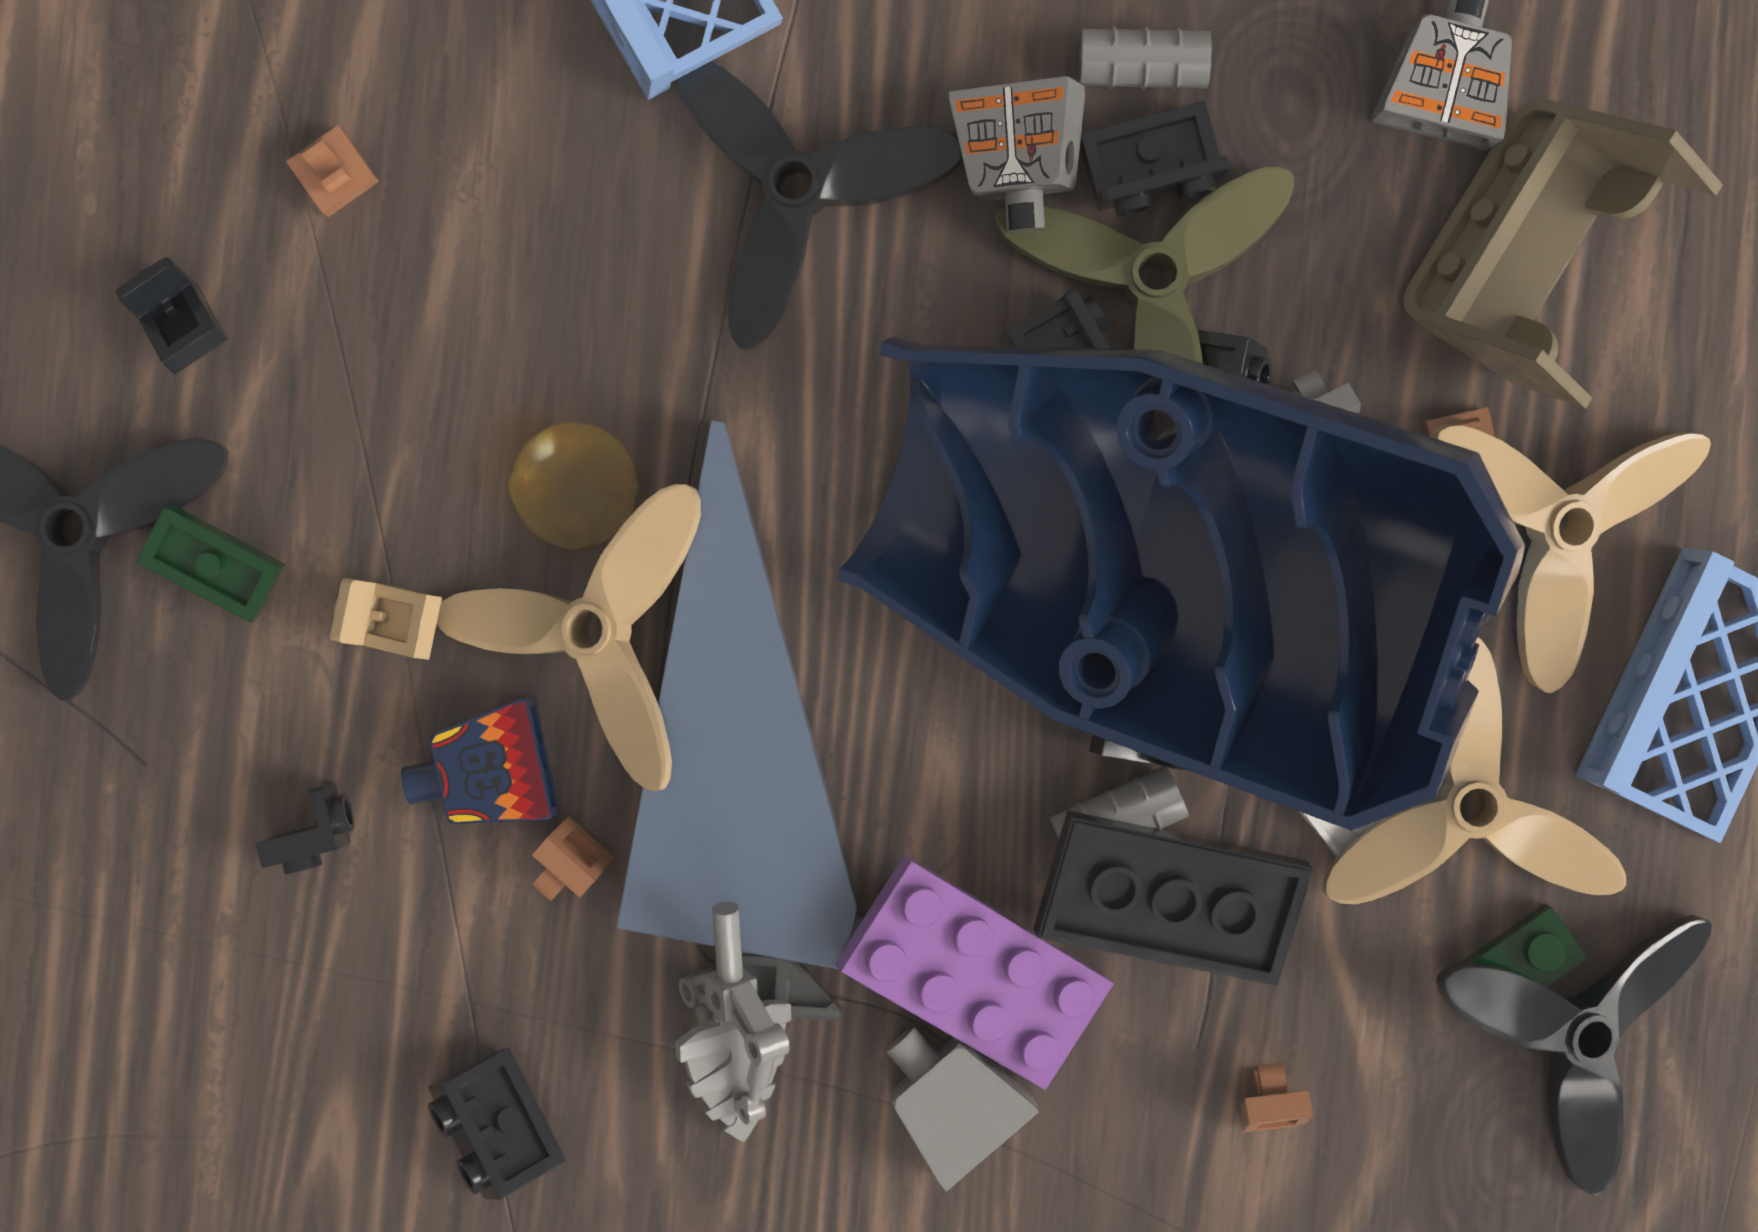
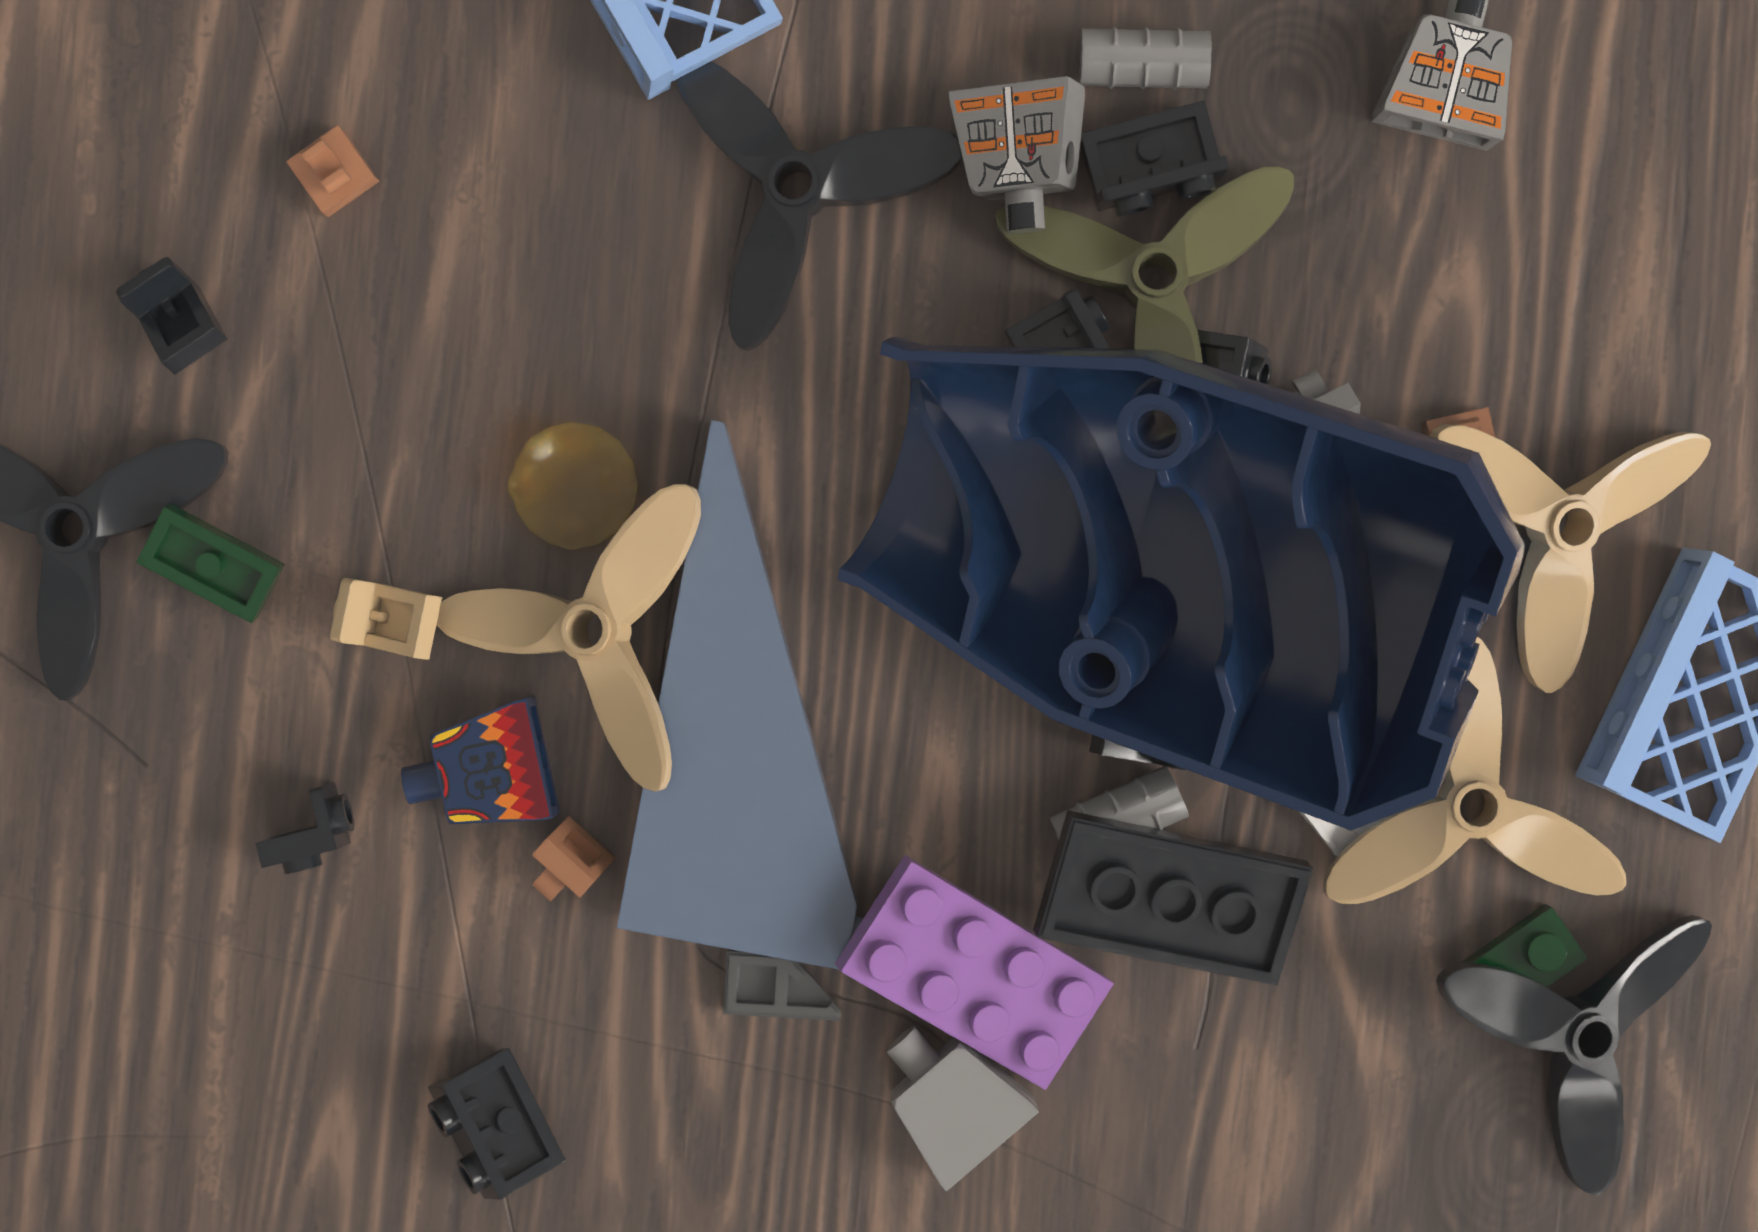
(737, 1036): light grey bar -> none
(1273, 1105): nougat tile -> none
(1525, 224): dark tan windscreen -> none

